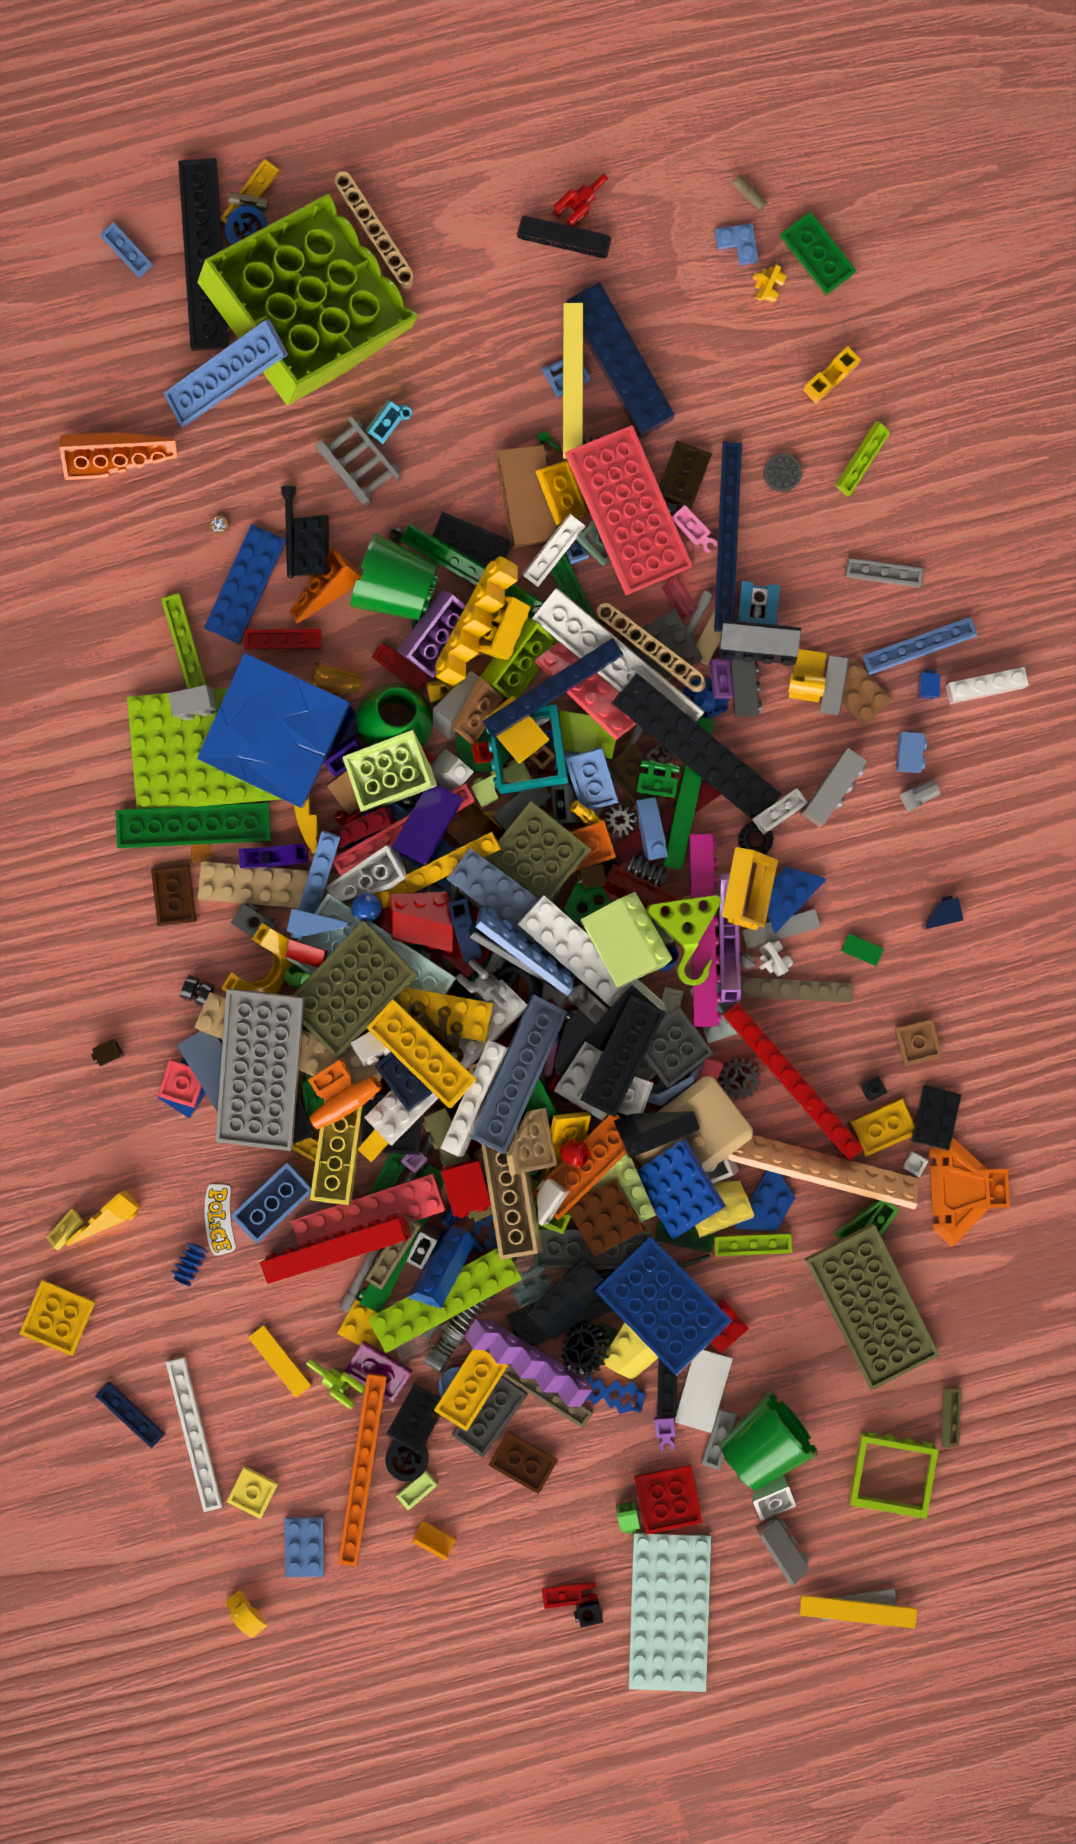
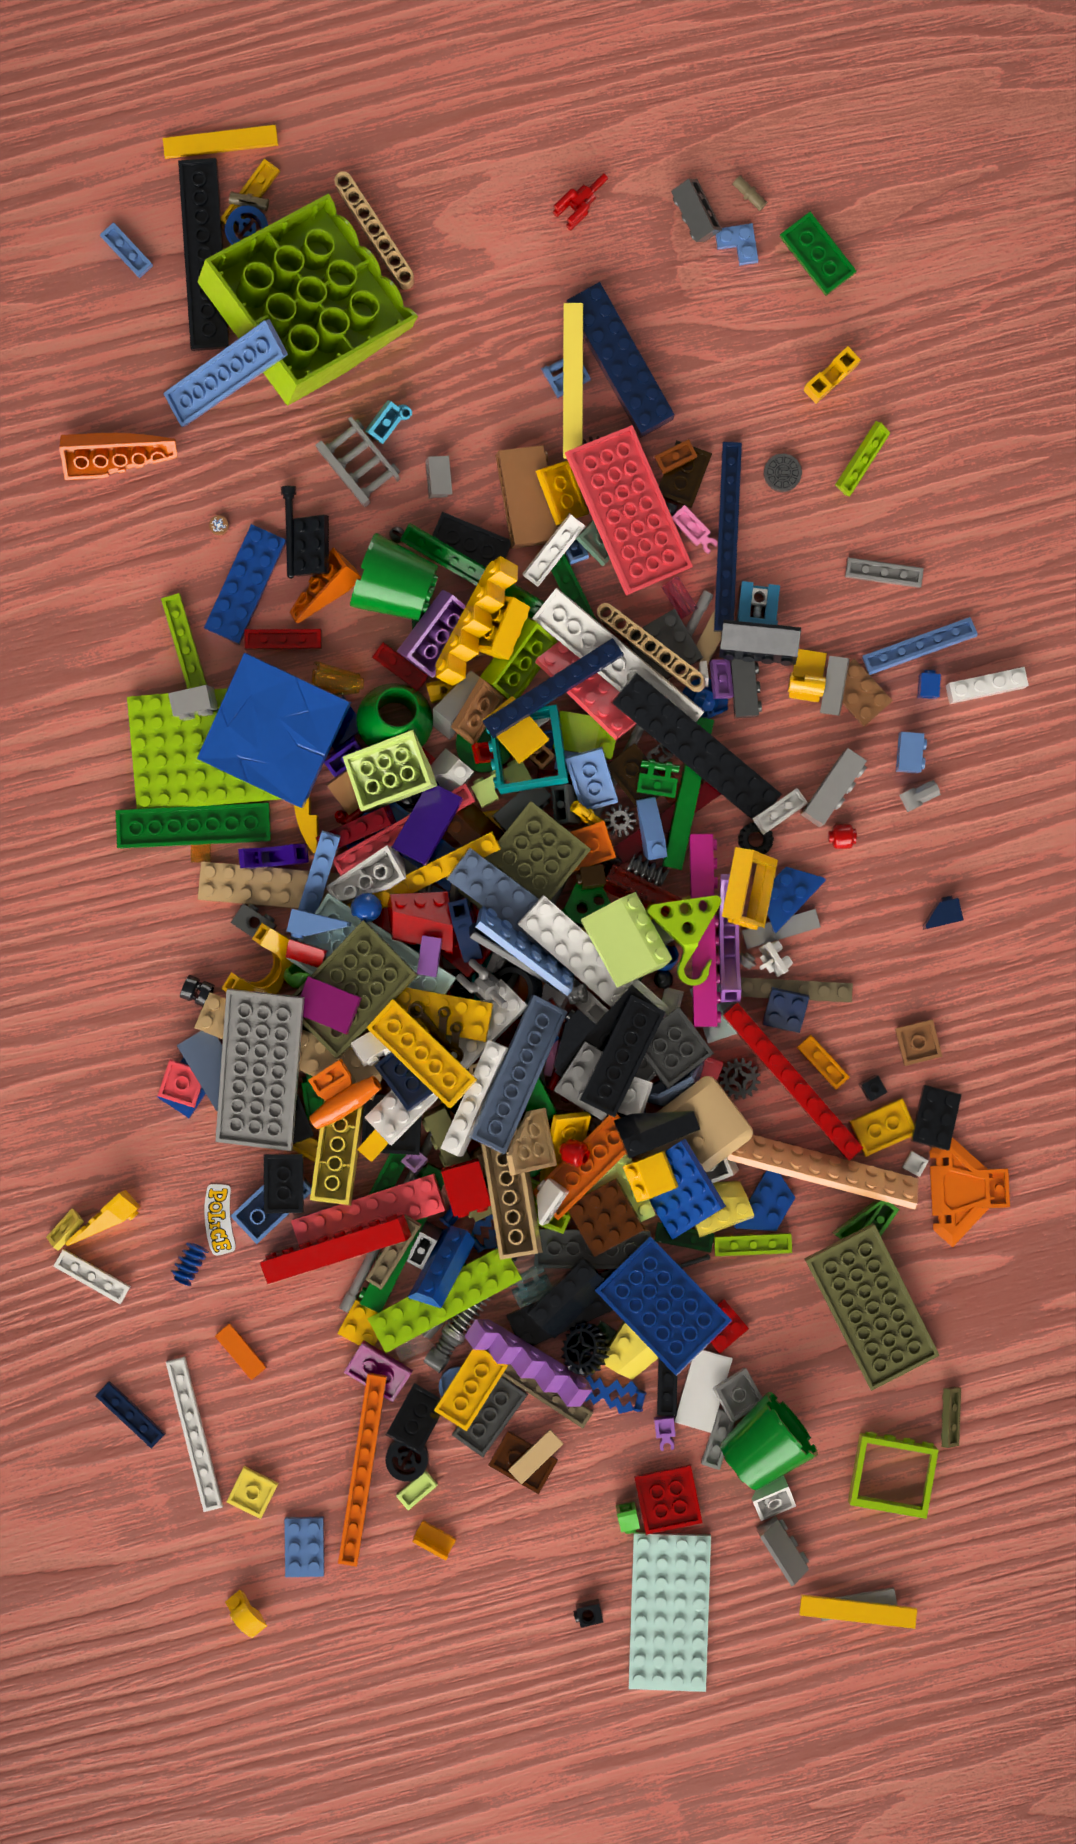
(57, 1317): yellow plate -> none
(92, 1276): none -> white plate
(107, 1052): dark brown brick -> none
(173, 895): reddish brown tile -> none
(220, 141): none -> yellow tile
(240, 1351): none -> orange tile
(280, 1361): yellow tile -> none
(283, 1183): none -> black plate
(329, 1005): none -> magenta tile
(337, 1383): lime plant -> none
(429, 956): none -> medium lavender tile
(438, 476): none -> light grey hinge
(535, 1456): none -> tan tile
(545, 437): green hand -> none
(564, 237): black beam -> none
(567, 1594): red hinge -> none
(650, 1176): none -> yellow slope
(663, 979): none -> black plate
(675, 456): none -> dark orange plate
(696, 210): none -> dark grey brick
(704, 671): none -> white tile
(737, 1394): none -> light grey plate
(765, 282): yellow hips -> none
(785, 1010): none -> dark blue plate
(823, 1062): none -> light orange tile
(842, 836): none -> red head
(862, 949): green tile -> none

